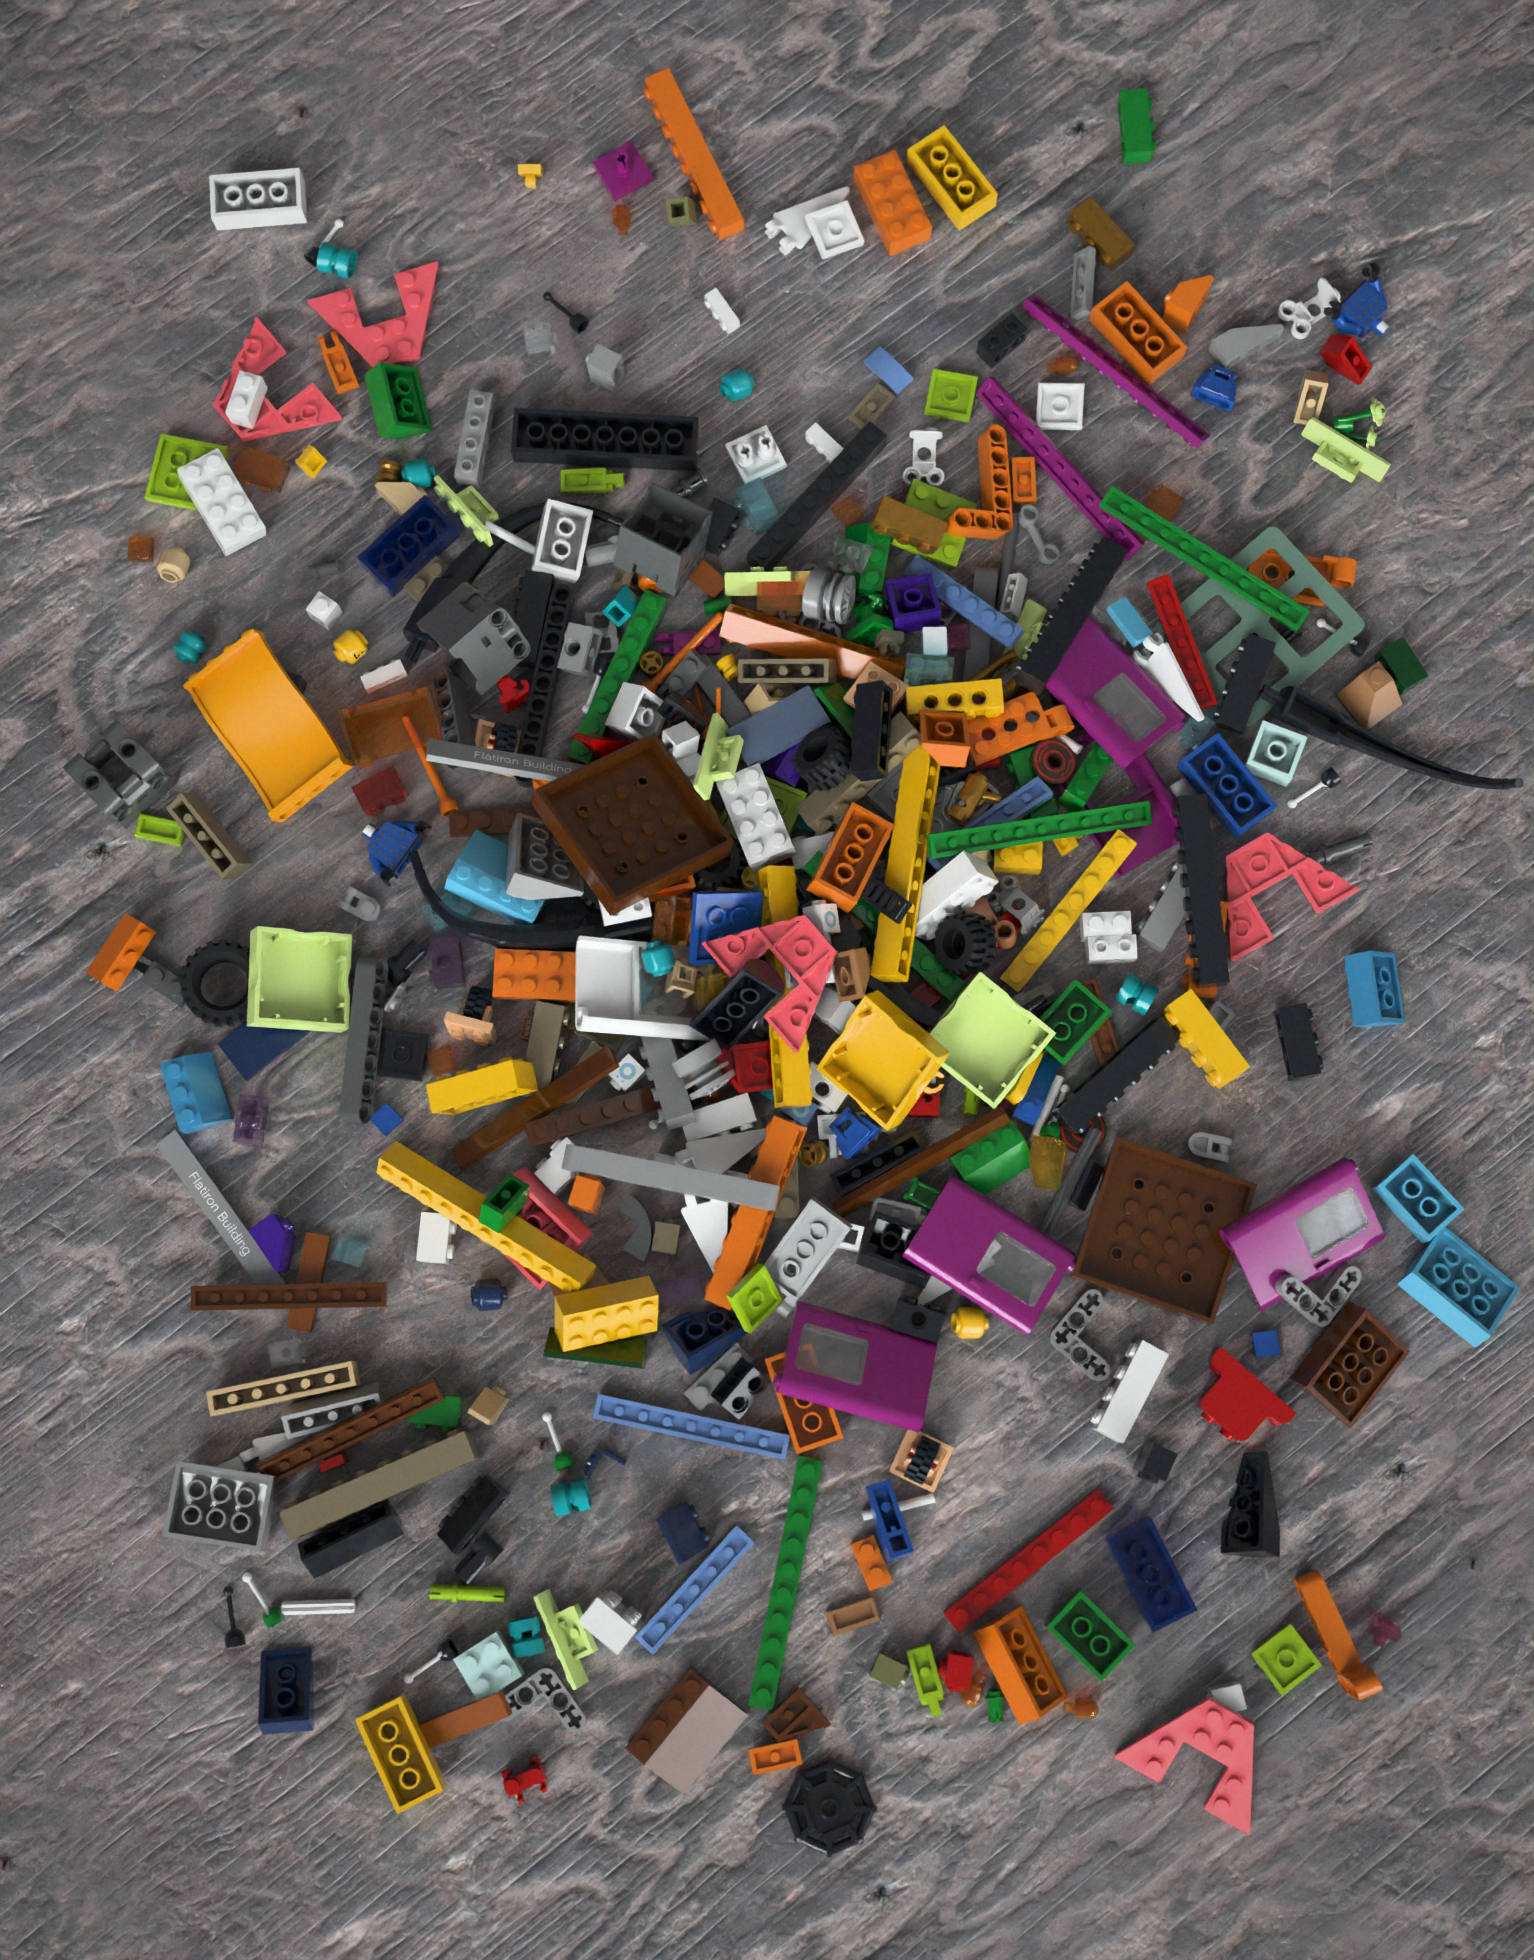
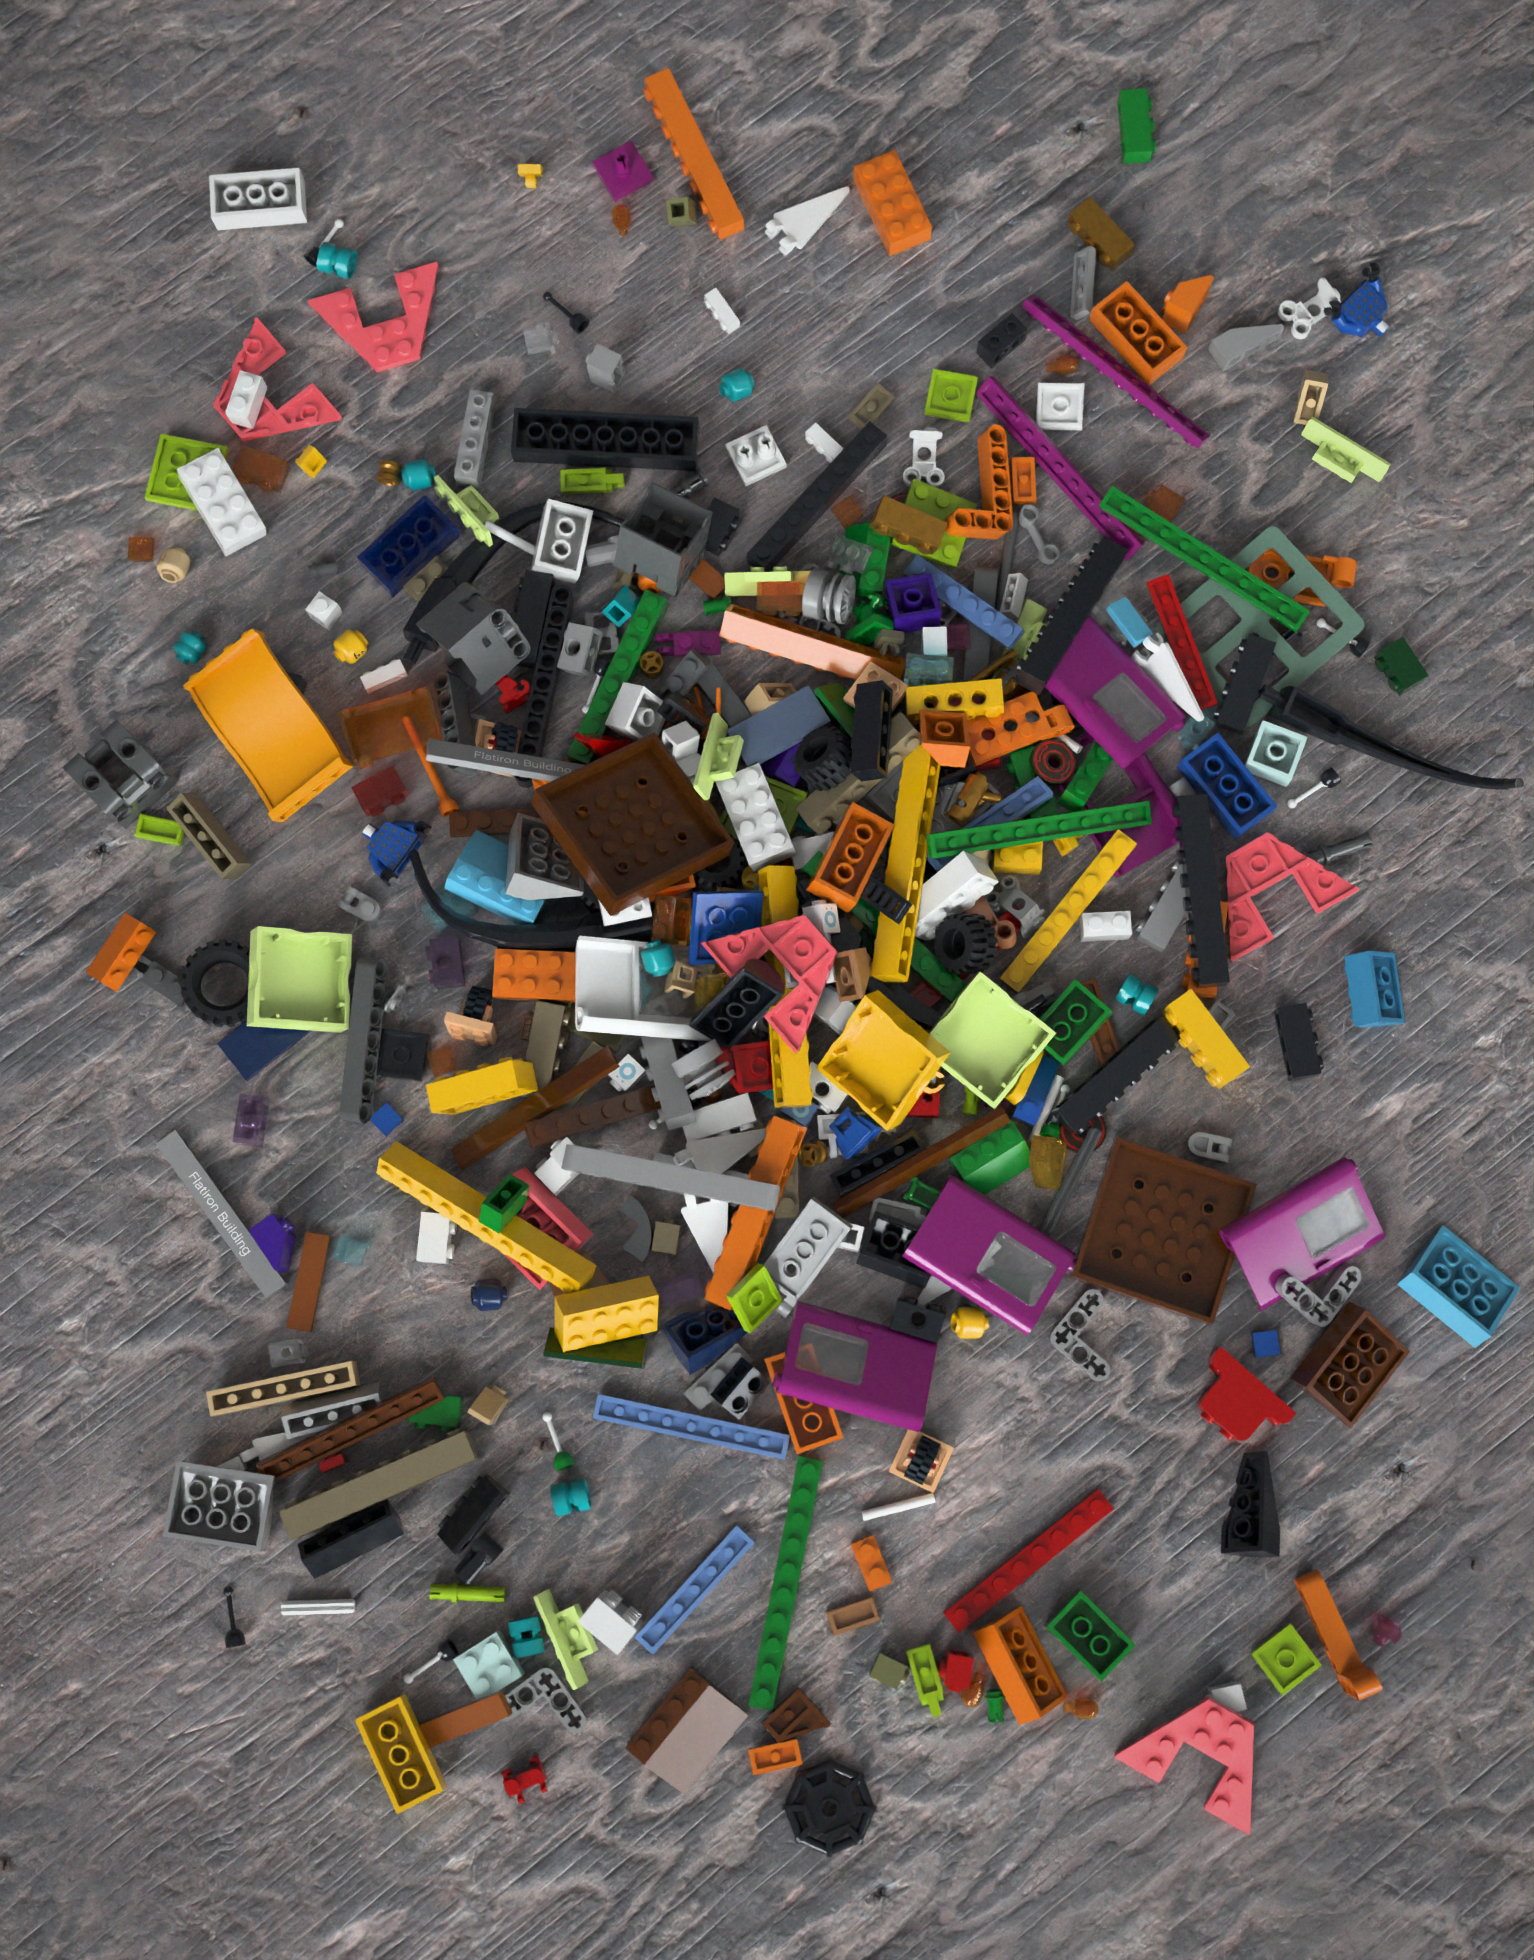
(195, 1092): dark azure slope -> none
(271, 1615): hinge -> none
(286, 1691): dark blue slope -> none
(288, 1296): reddish brown plate -> none
(338, 365): orange hinge -> none
(397, 401): green slope -> none
(400, 495): tan slope -> none
(404, 962): black piece -> none
(587, 1194): orange brick -> none
(594, 1459): dark blue bracket -> none
(653, 684): orange piece -> none
(683, 1532): dark blue slope -> none
(728, 667): yellow wheel -> none
(756, 506): clear light blue brick -> none
(786, 670): dark tan brick -> none
(834, 229): white plate -> none
(888, 370): medium blue slope -> none
(889, 1521): blue slope -> none
(951, 177): yellow brick -> none
(1086, 1185): black slope -> none
(1111, 949): white brick -> none
(1129, 1391): white brick -> none
(1150, 1574): clear blue brick -> none
(1154, 1462): black brick -> none
(1215, 389): blue piece -> none
(1345, 423): plant -> none
(1346, 358): red slope -> none
(1370, 696): medium nougat slope -> none
(1417, 1198): medium azure brick -> none

